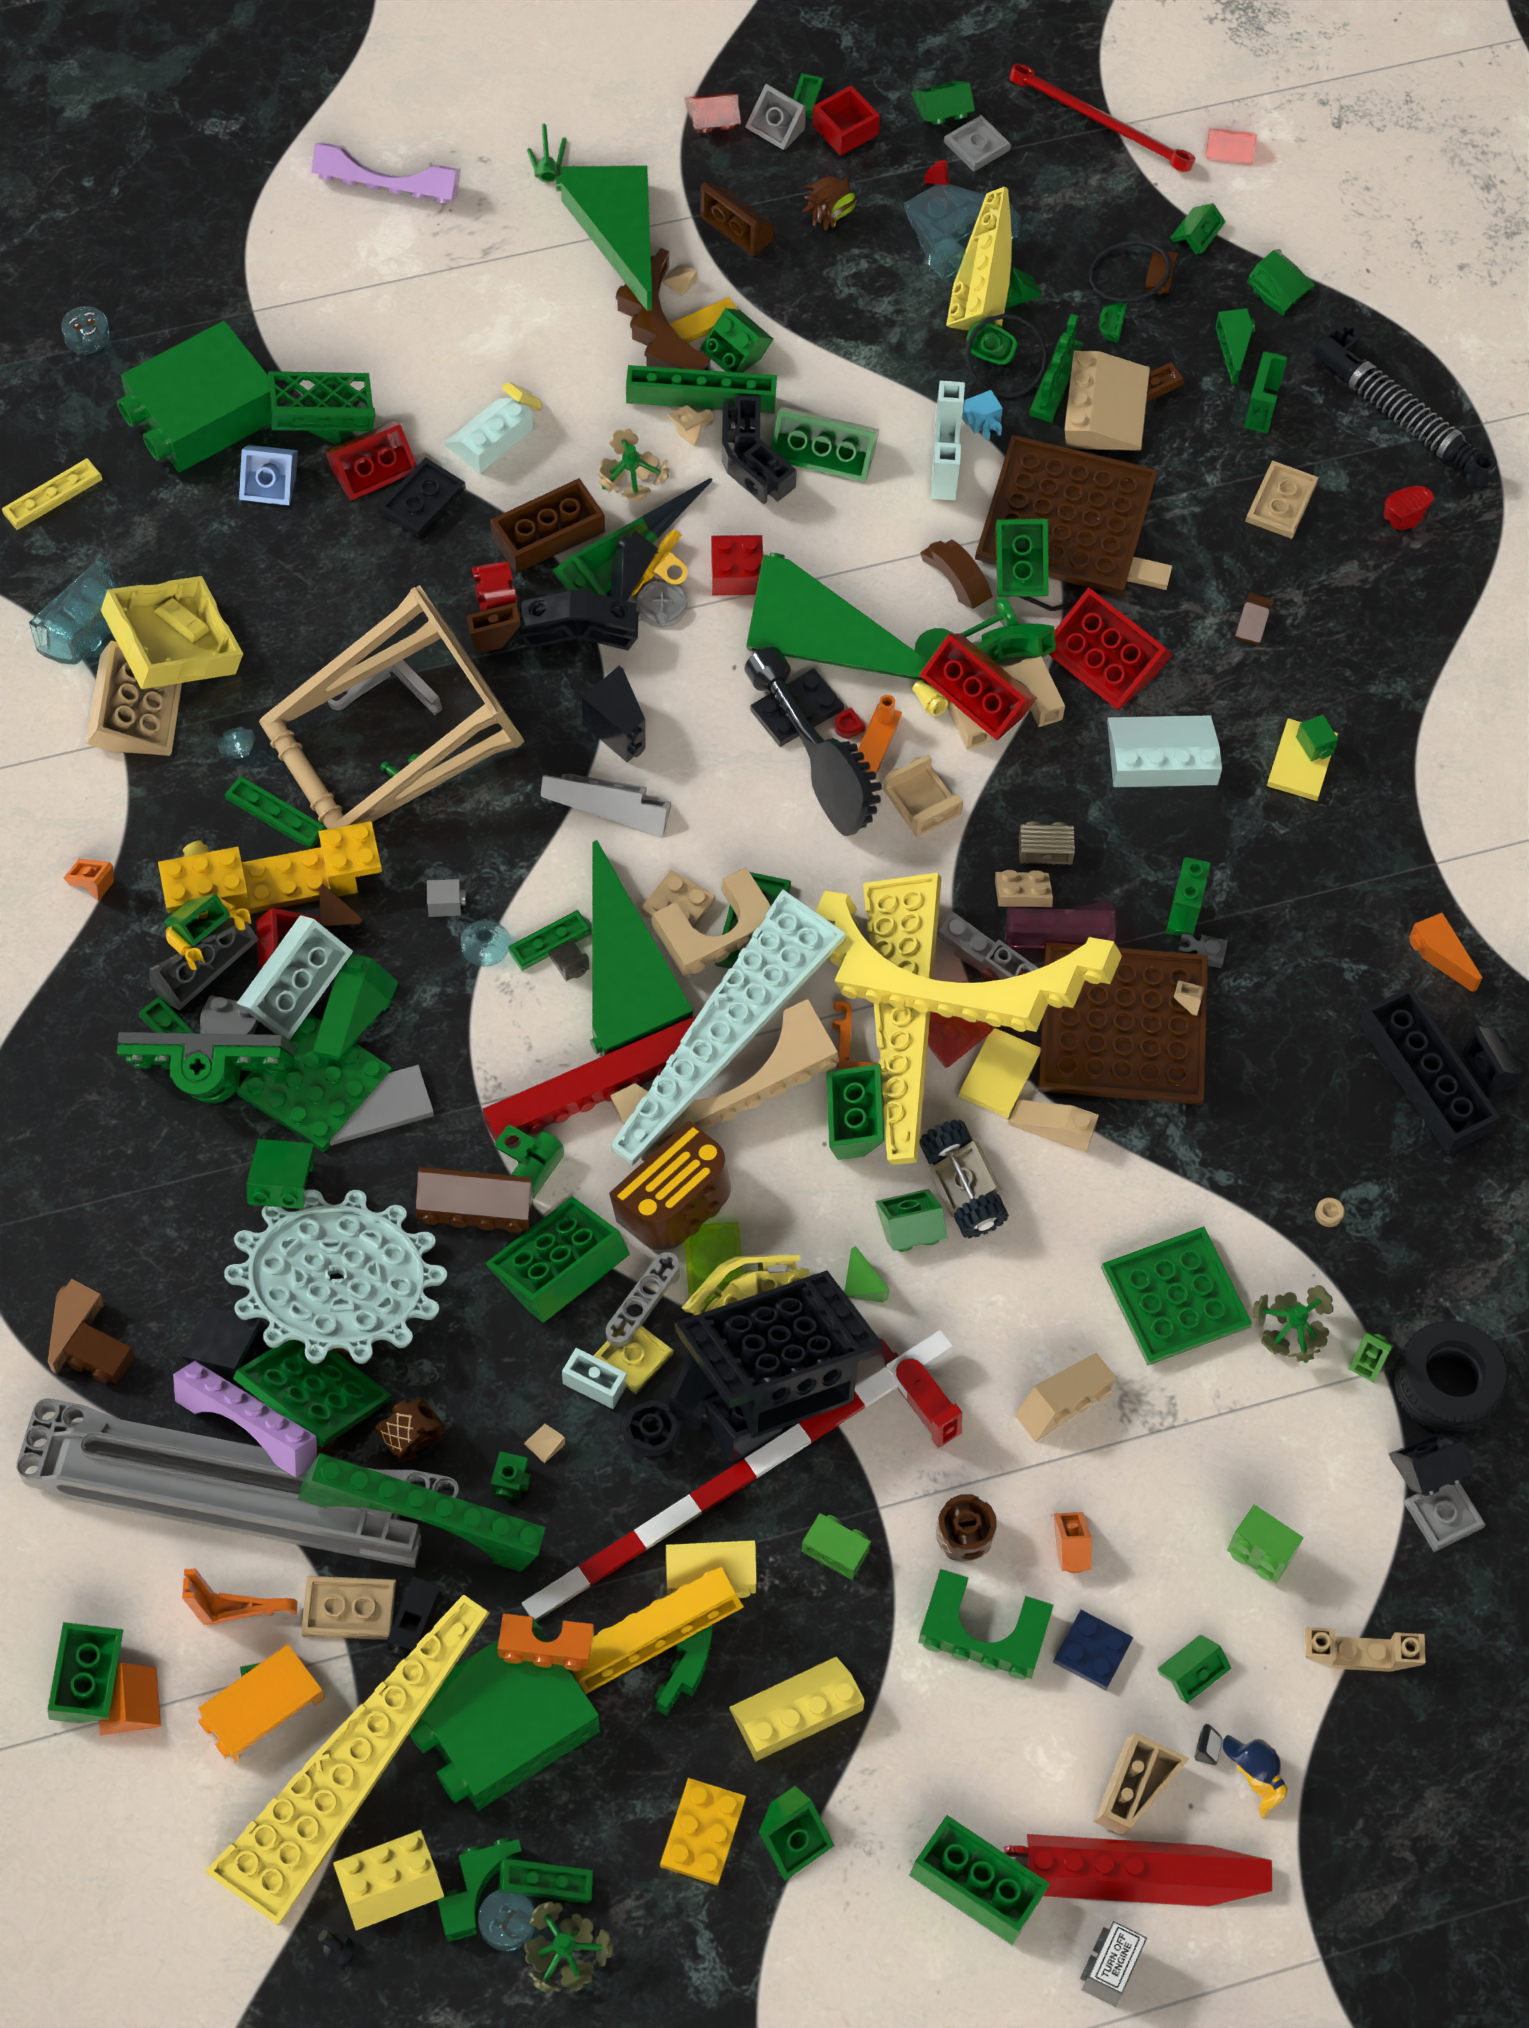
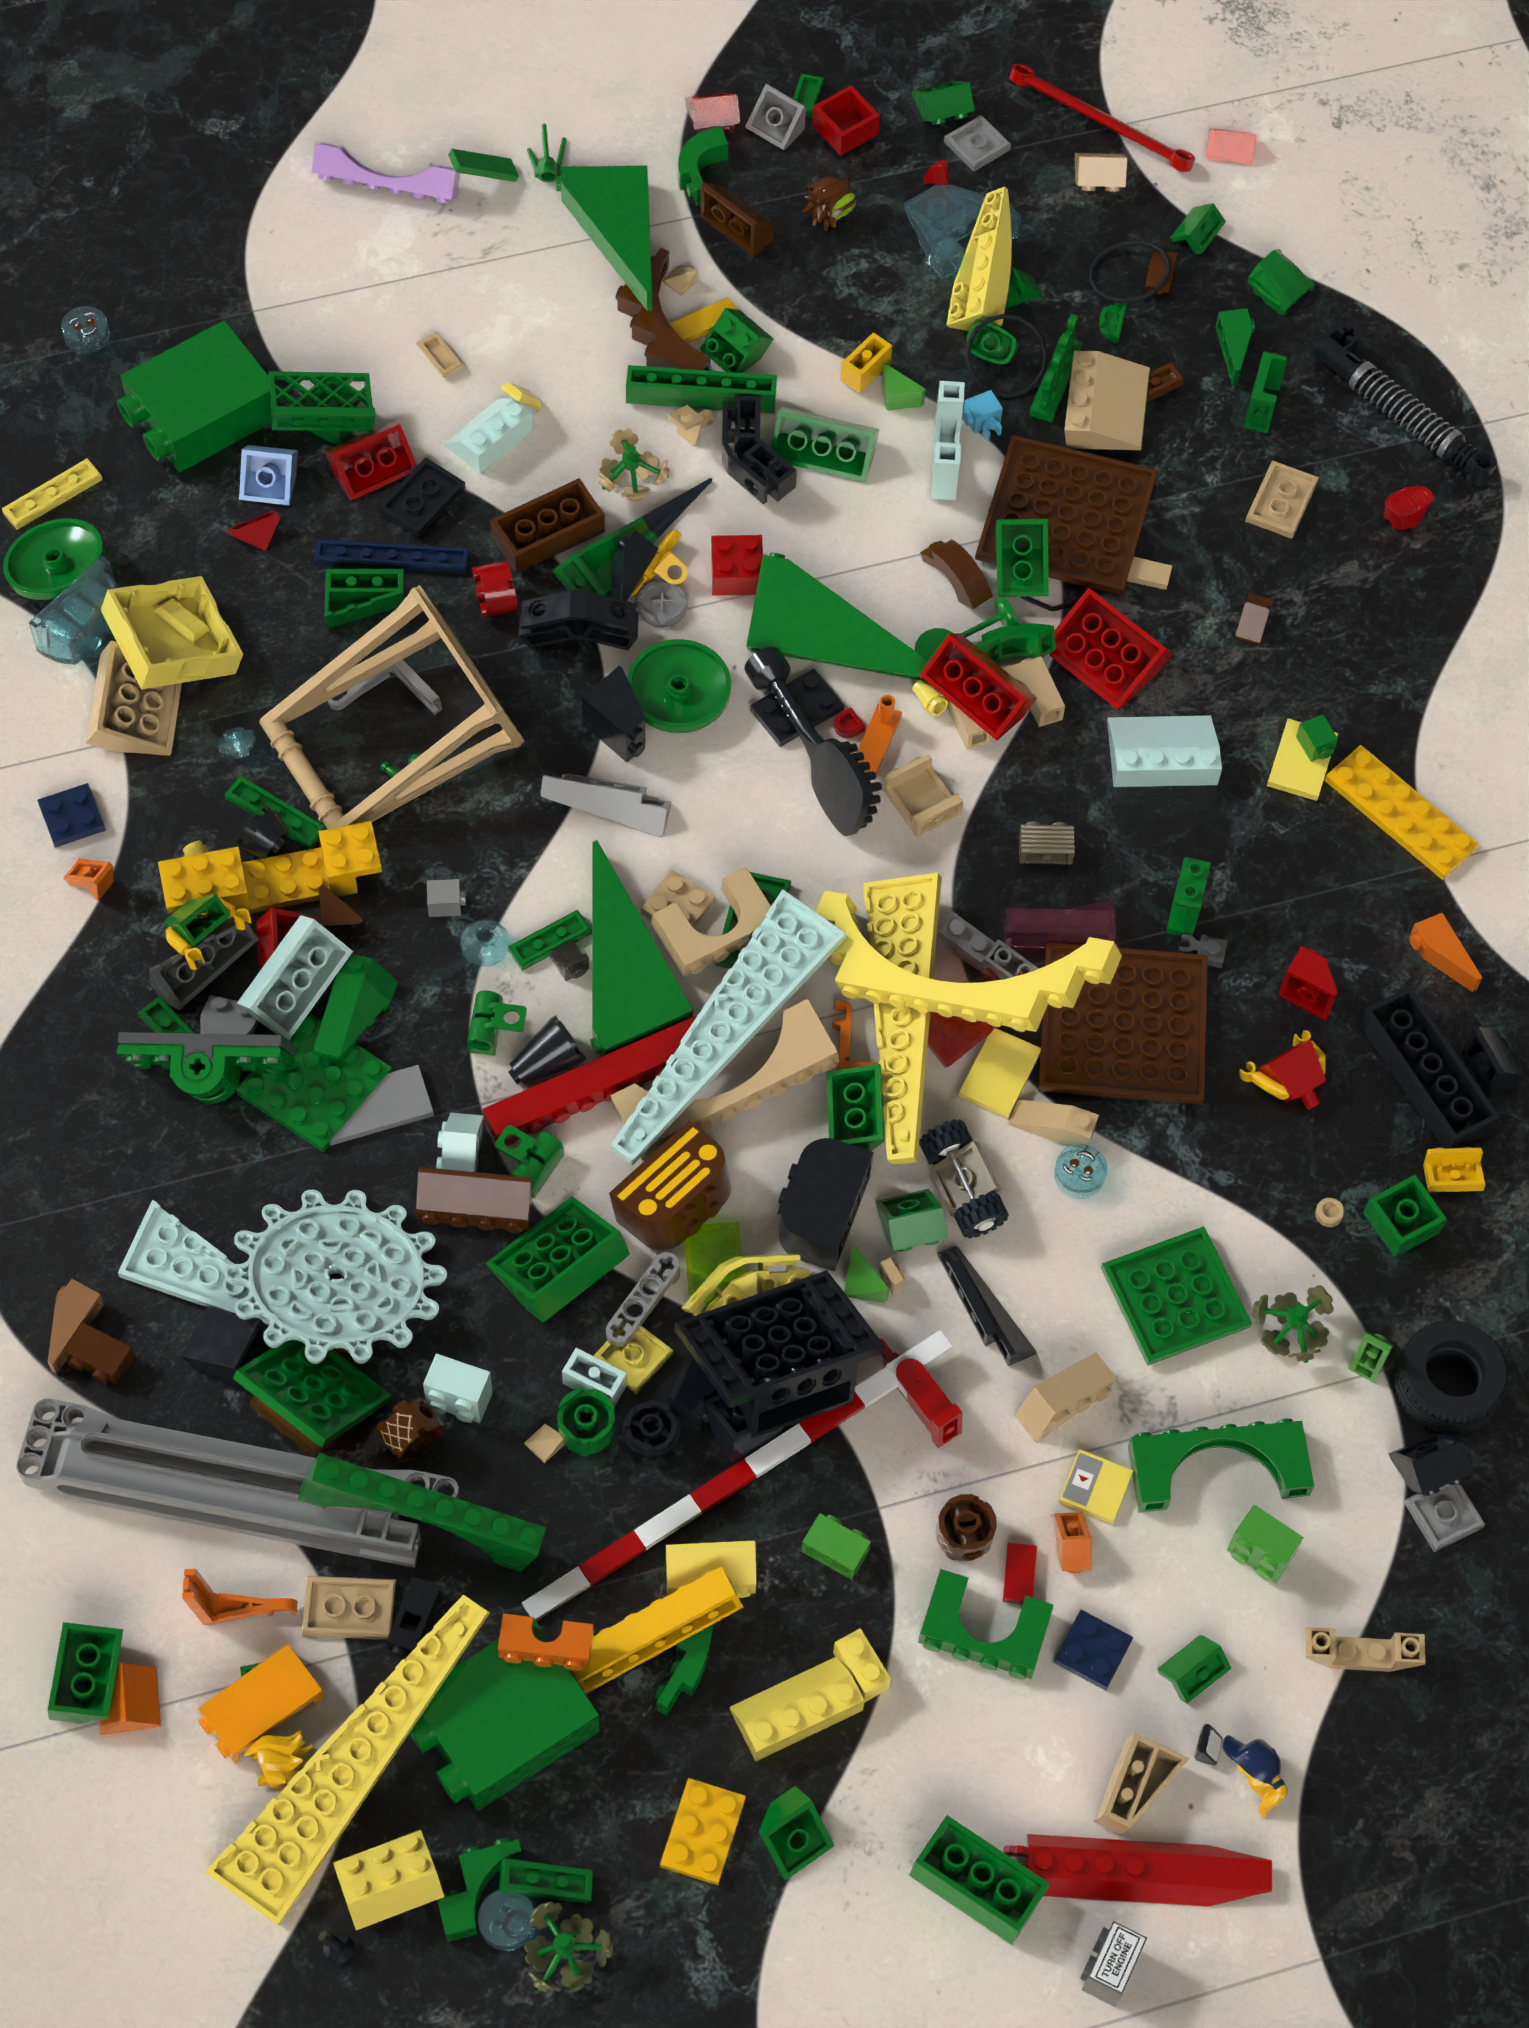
(51, 557): none -> green dish
(71, 815): none -> dark blue plate
(179, 1263): none -> light aqua wing
(257, 530): none -> red slope
(264, 834): none -> black cone
(279, 1173): green panel -> none
(279, 1758): none -> yellow hair
(284, 1441): lavender arch -> none
(361, 593): none -> green wedge
(392, 556): none -> dark blue tile
(440, 354): none -> tan tile
(457, 1389): none -> light aqua piece
(460, 1142): none -> light aqua brick
(483, 165): none -> green tile
(488, 1018): none -> green piece
(493, 627): reddish brown slope -> none
(510, 1476): green brick -> none
(546, 1054): none -> black cone
(586, 1406): none -> green brick
(680, 685): none -> green dish
(698, 152): none -> green arch
(823, 1200): none -> black brick
(863, 1664): none -> light yellow brick
(866, 362): none -> yellow brick
(892, 1275): none -> tan plate
(900, 390): none -> bright green slope
(984, 1309): none -> black wedge
(1019, 1572): none -> red tile
(1023, 889): tan plate -> none
(1080, 1171): none -> clear light blue head
(1095, 1486): none -> light yellow tile
(1100, 171): none -> tan slope
(1189, 996): tan slope -> none
(1276, 1446): none -> green arch
(1292, 1073): none -> red torso
(1309, 983): none -> red slope
(1401, 812): none -> yellow plate
(1404, 1216): none -> green brick
(1454, 1169): none -> yellow bracket

